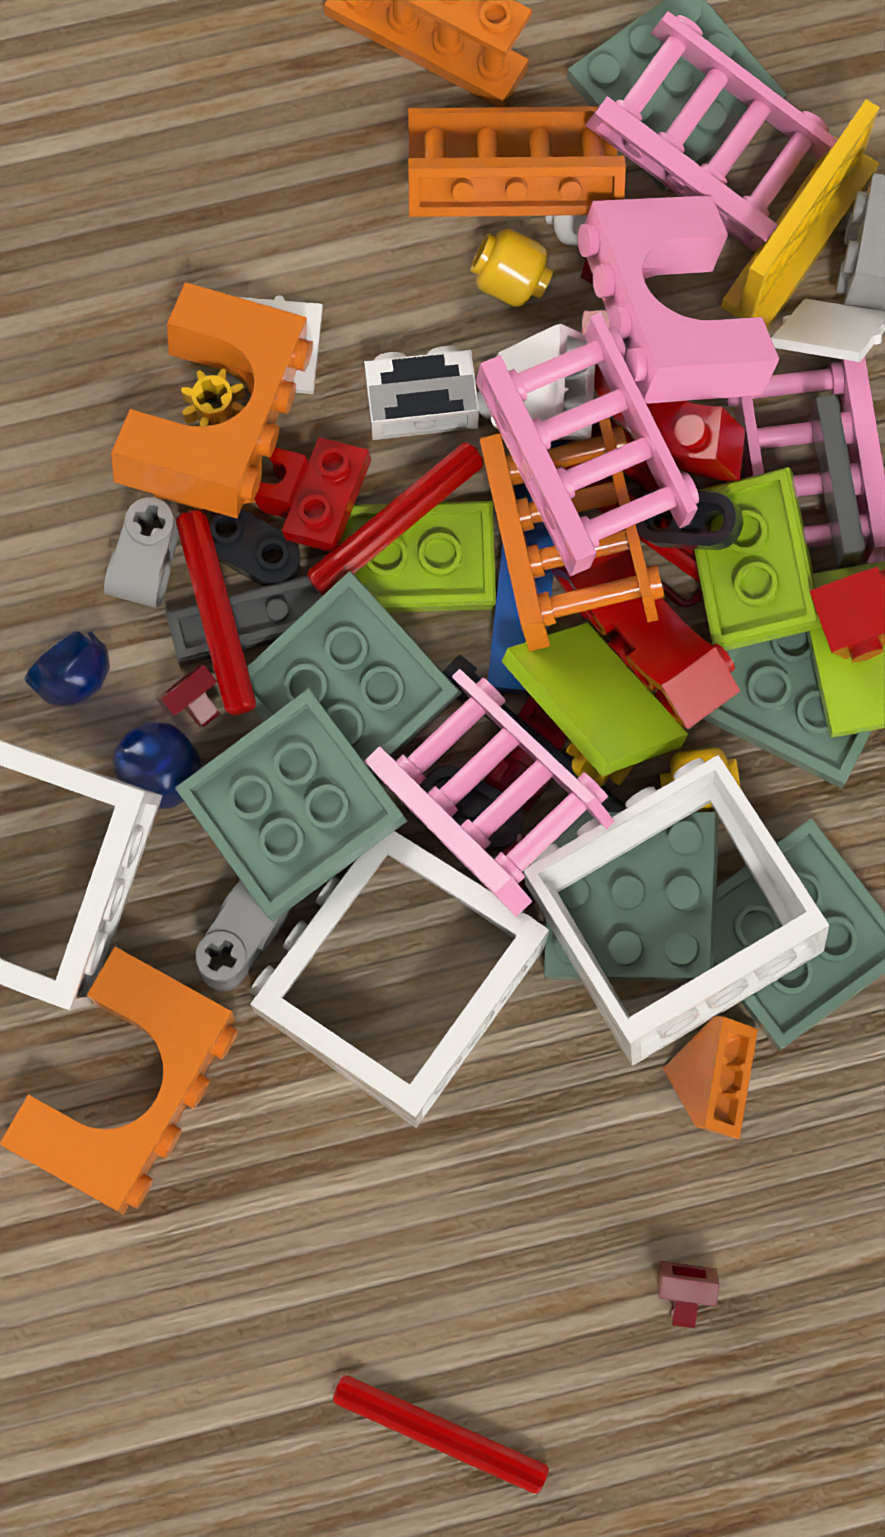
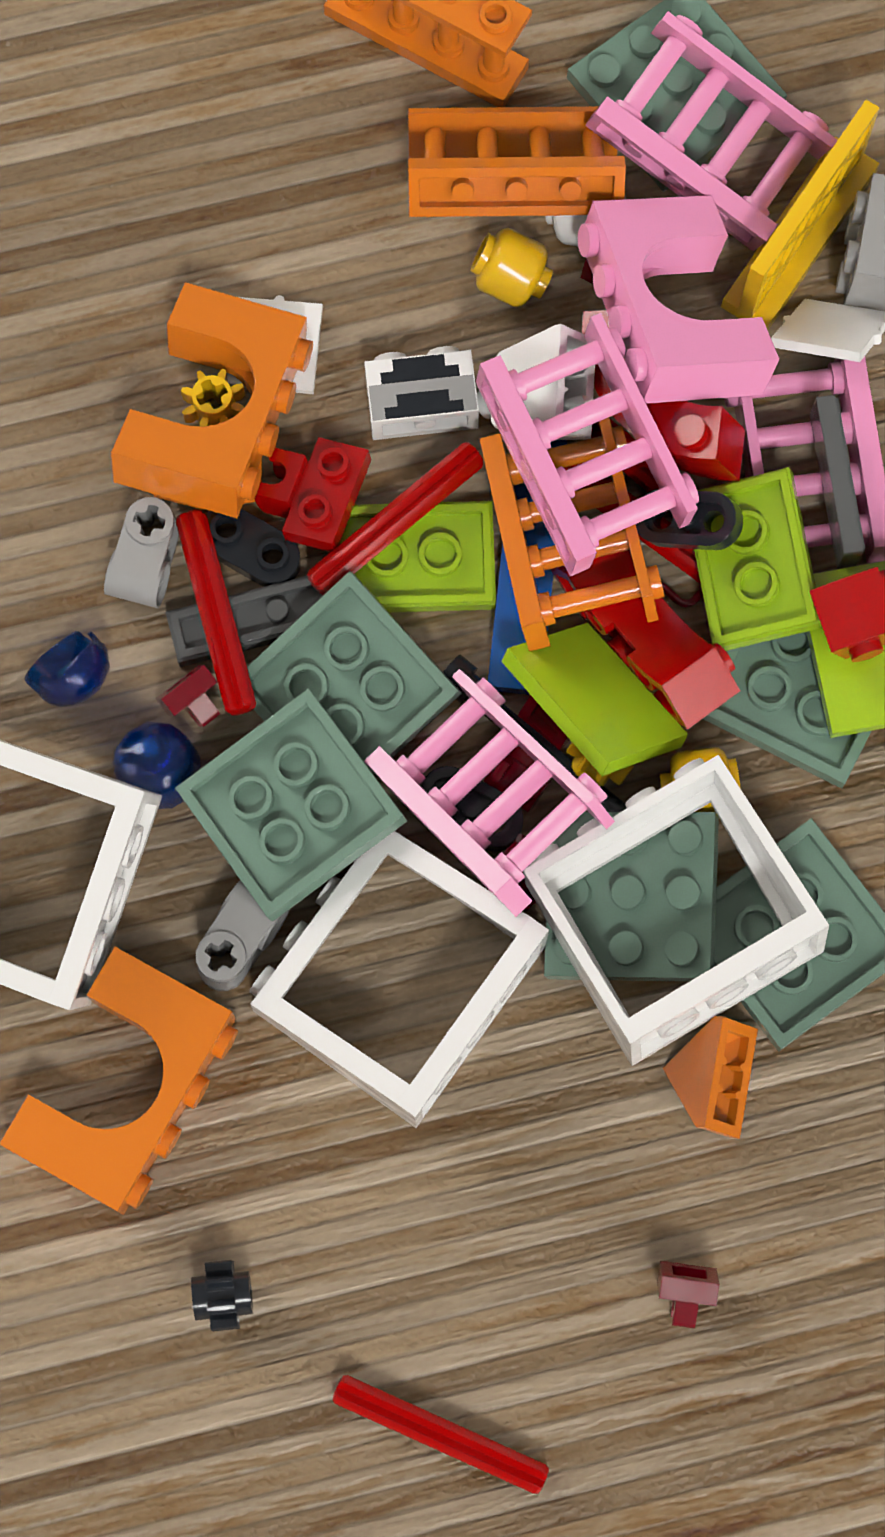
(222, 1295): none -> black gear

